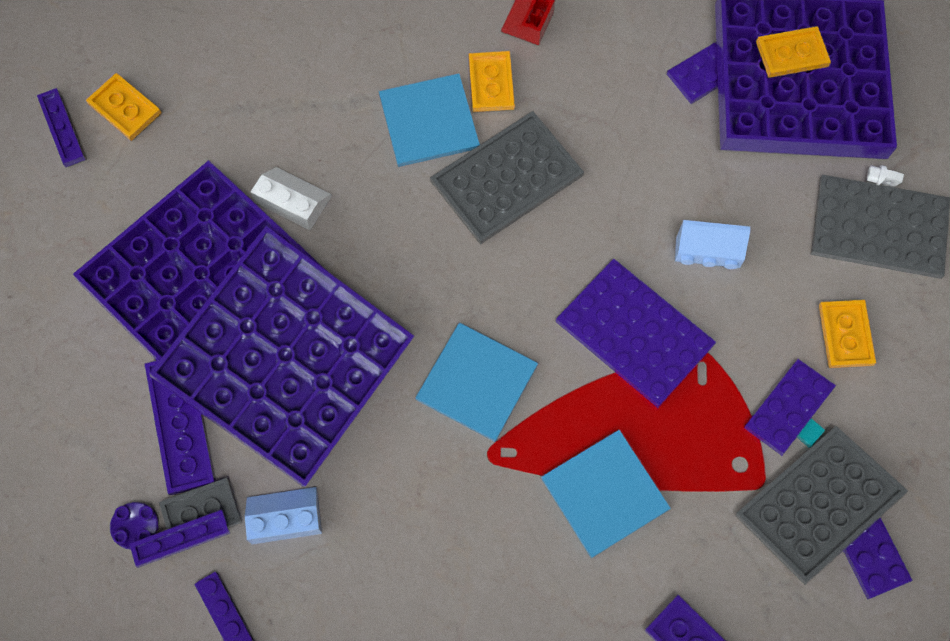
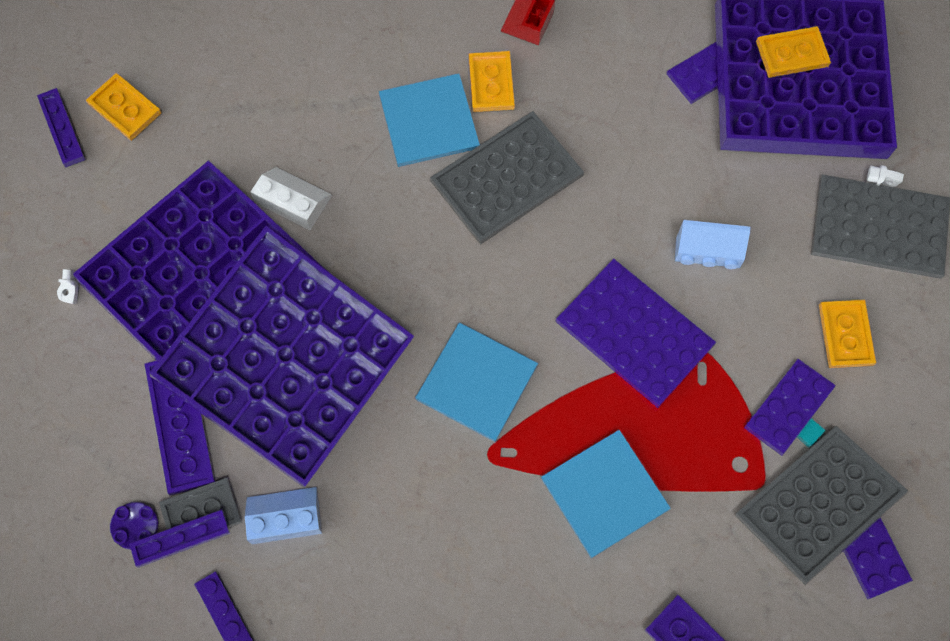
(68, 283): none -> white piece

